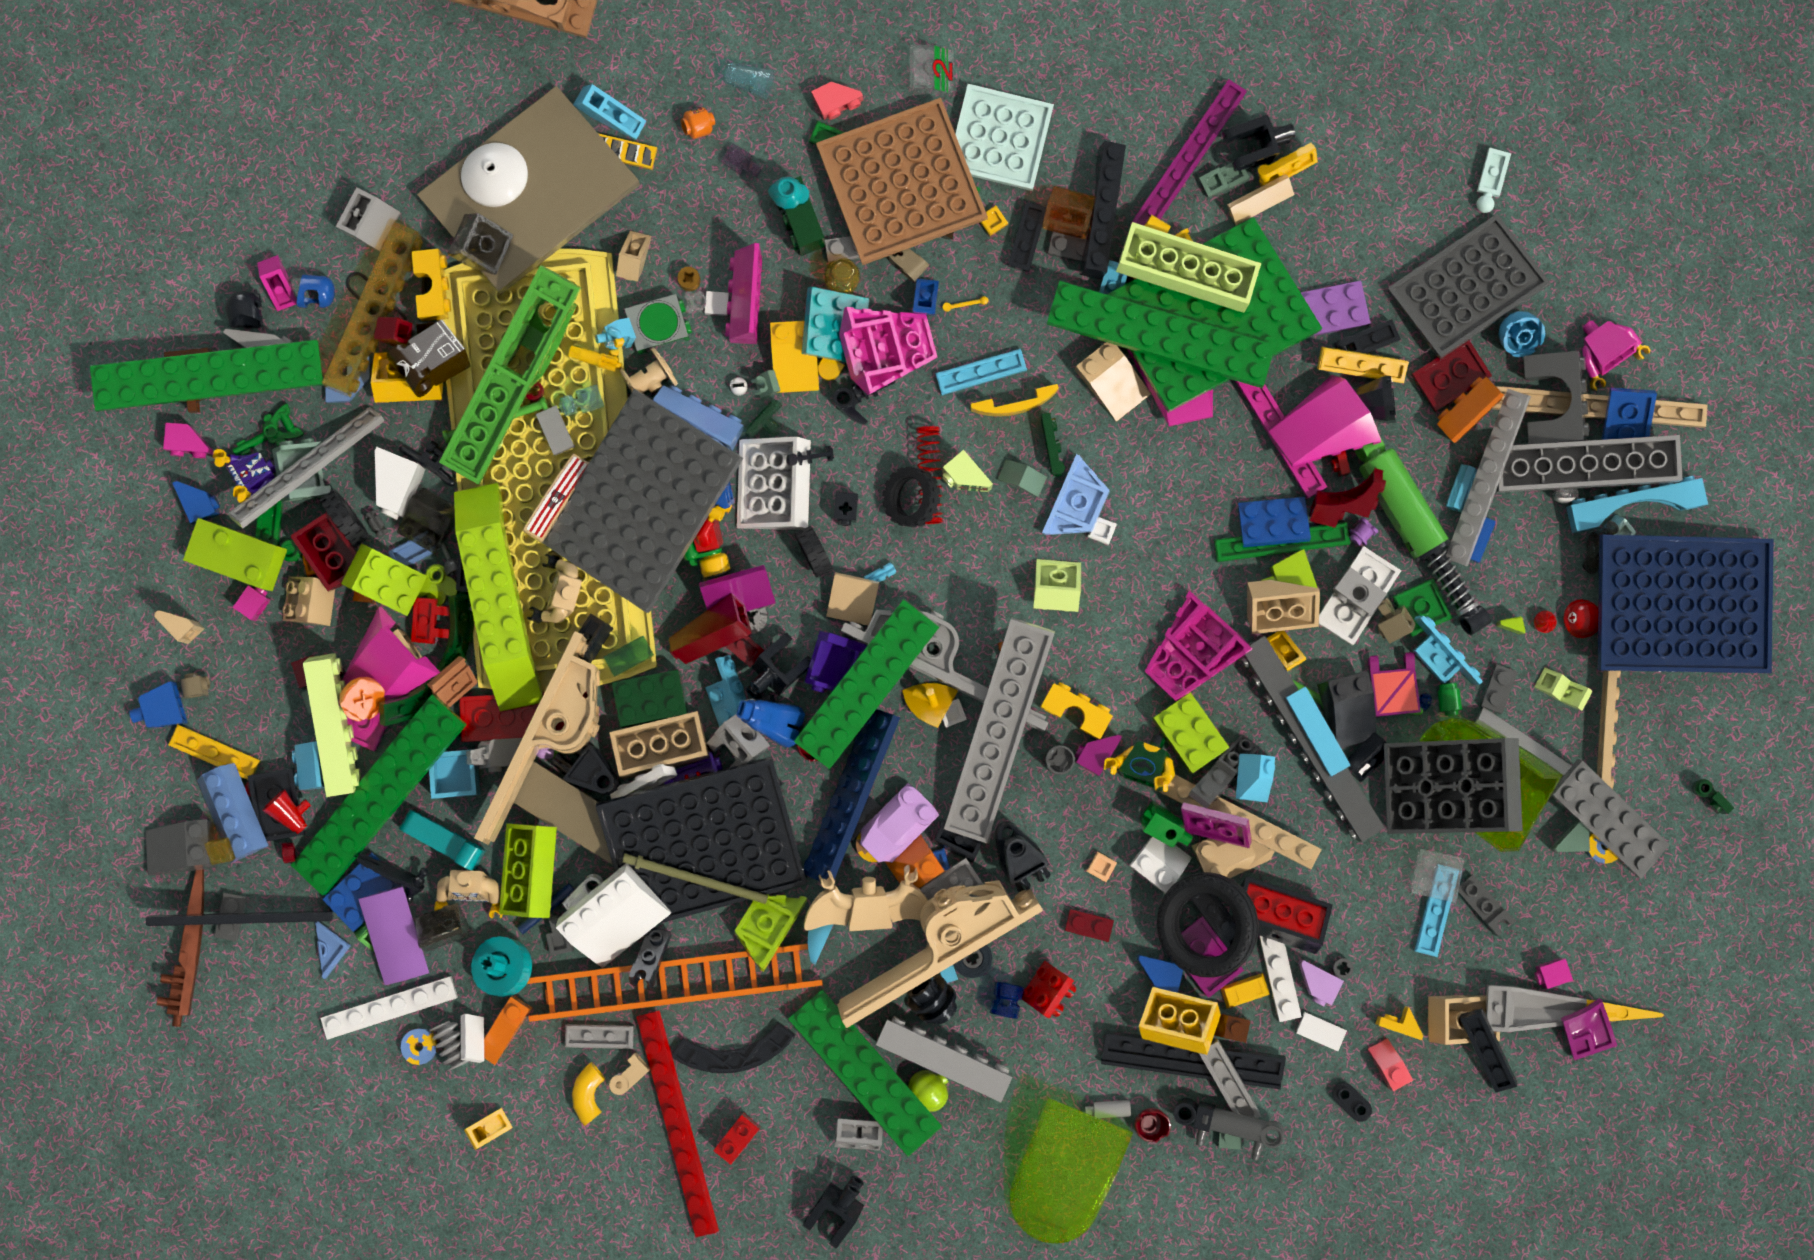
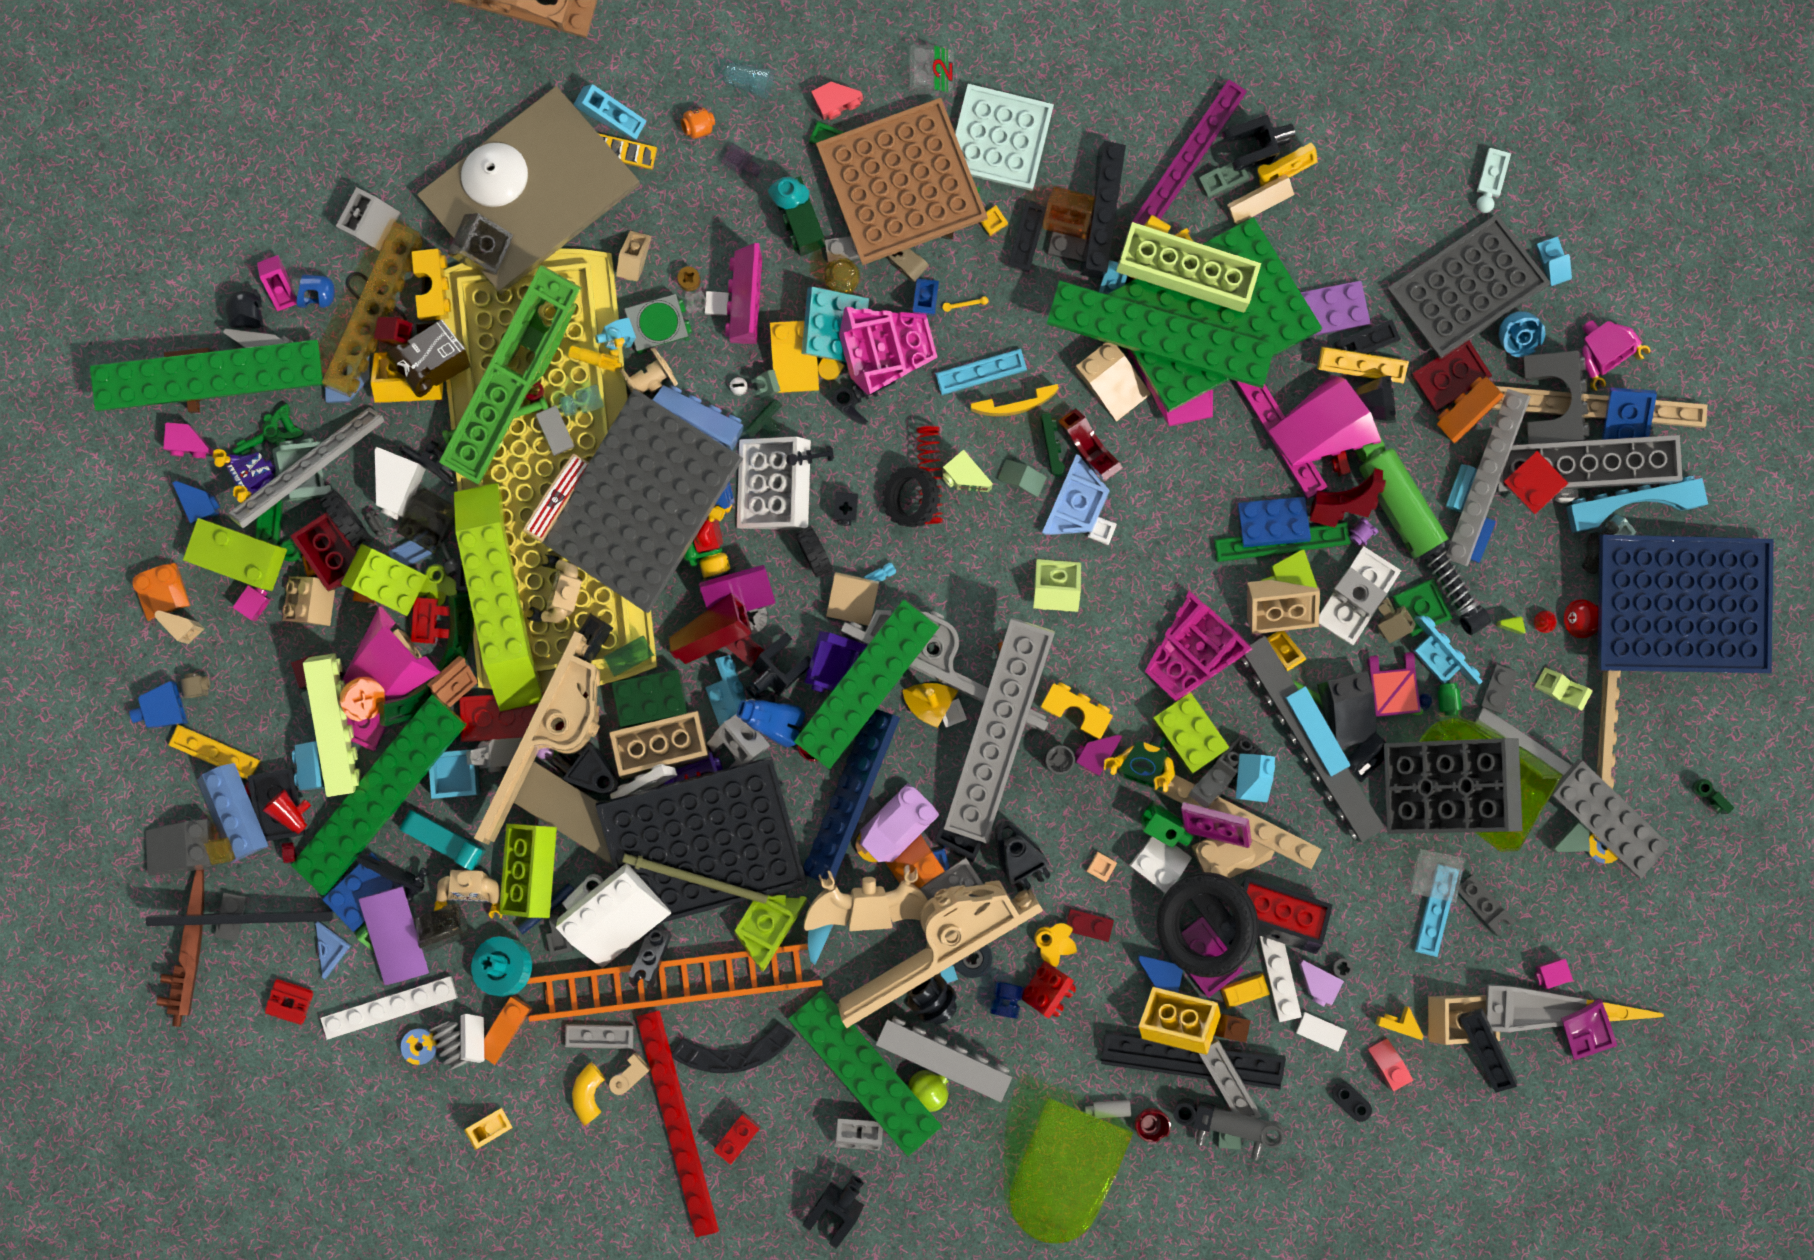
(161, 590): none -> orange slope
(299, 994): none -> red piece
(1057, 945): none -> yellow plate
(1088, 445): none -> dark red arch
(1535, 482): none -> red plate
(1555, 263): none -> medium azure slope

